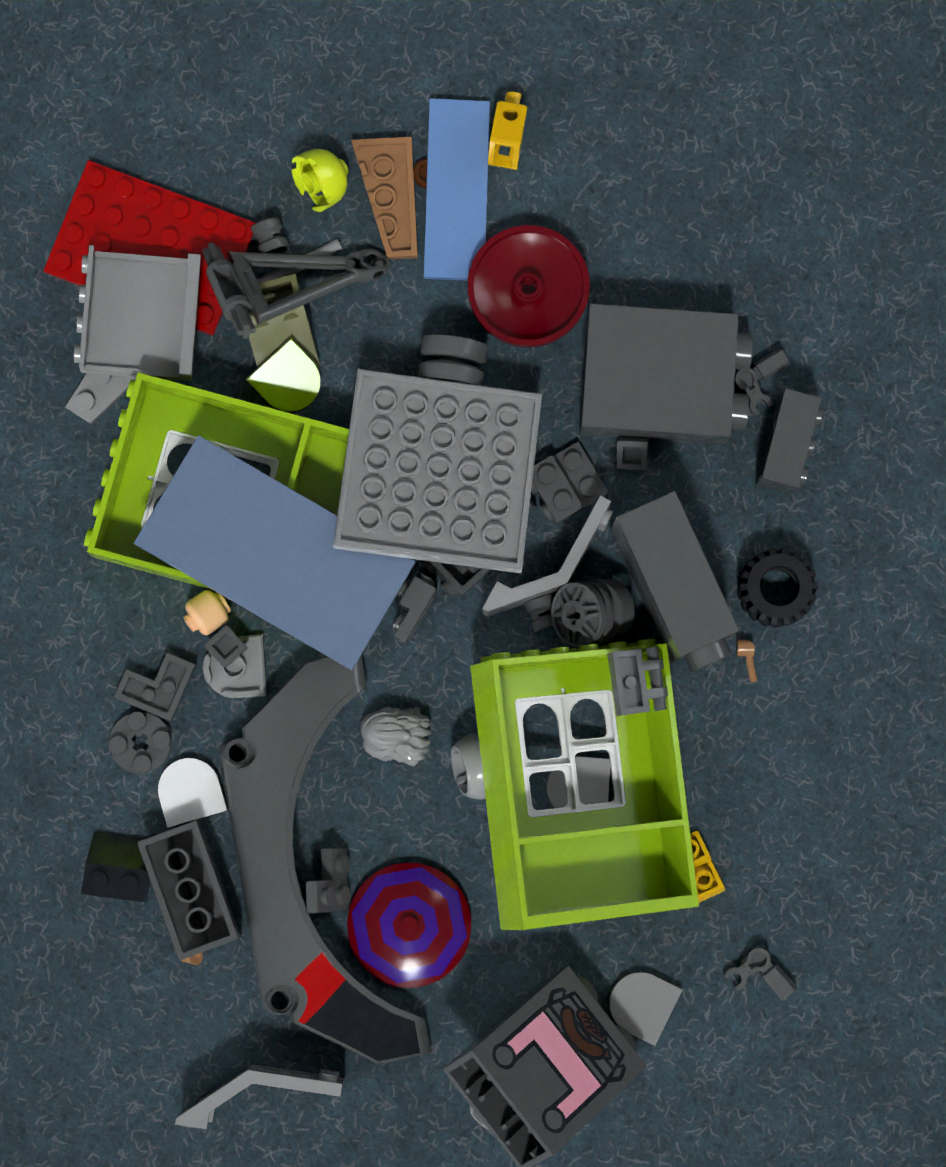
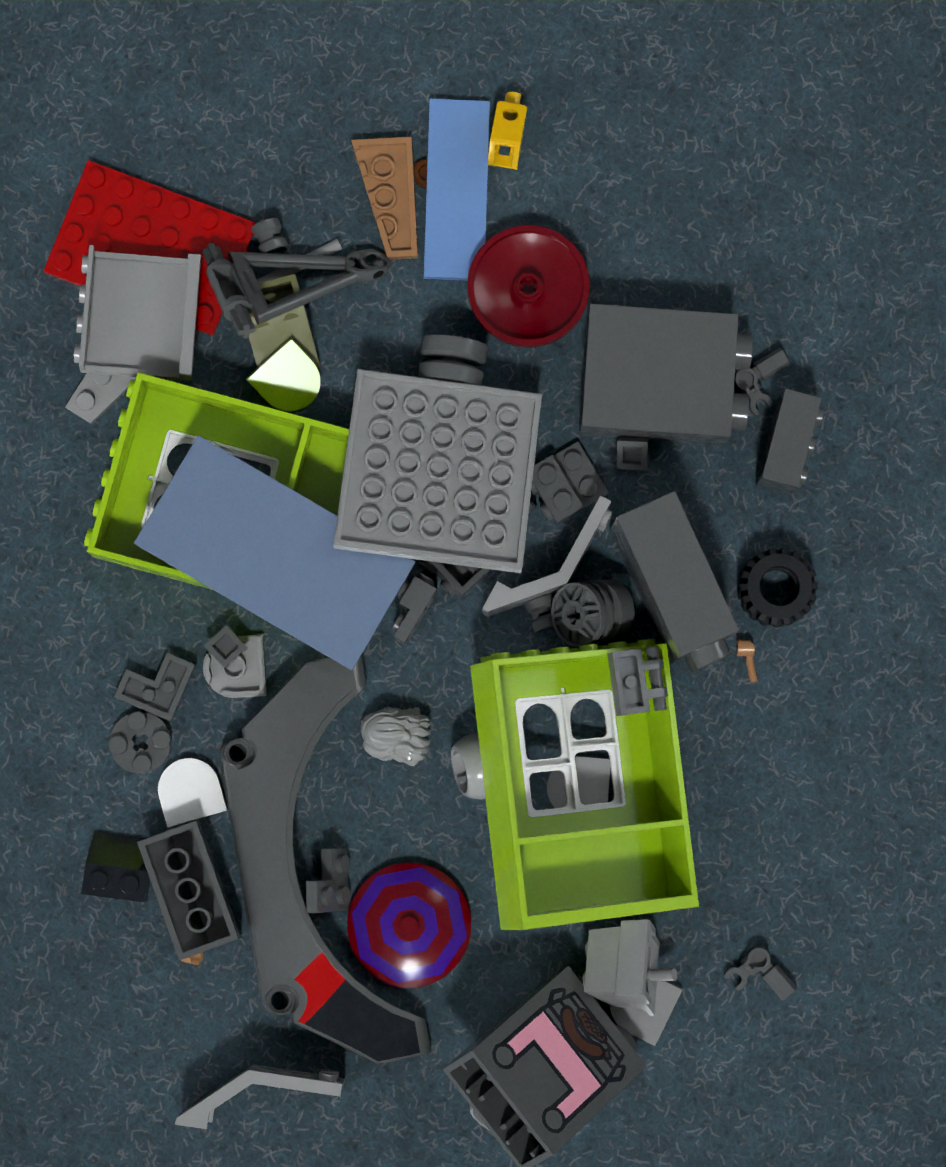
(206, 612): light nougat head -> none
(320, 171): neon yellow cylinder -> none
(625, 965): none -> light grey piece
(706, 876): yellow slope -> none

